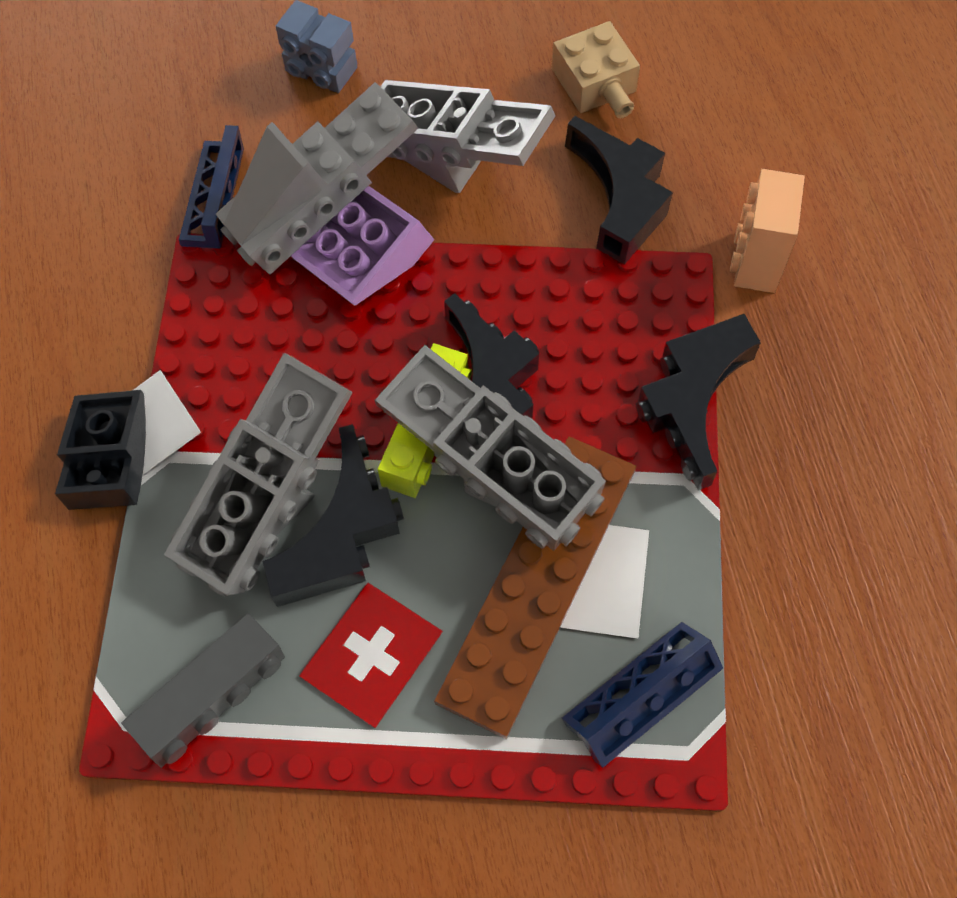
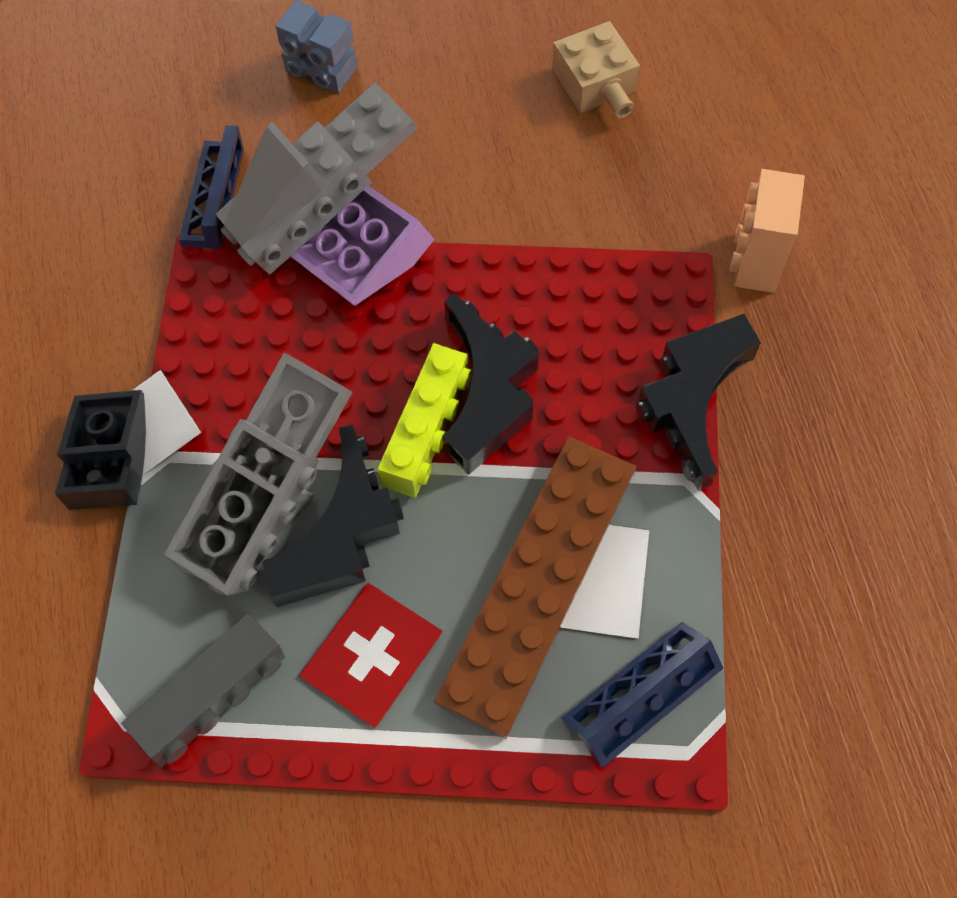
(463, 128): light grey wedge -> none
(494, 449): light grey wedge -> none
(629, 182): black arch -> none

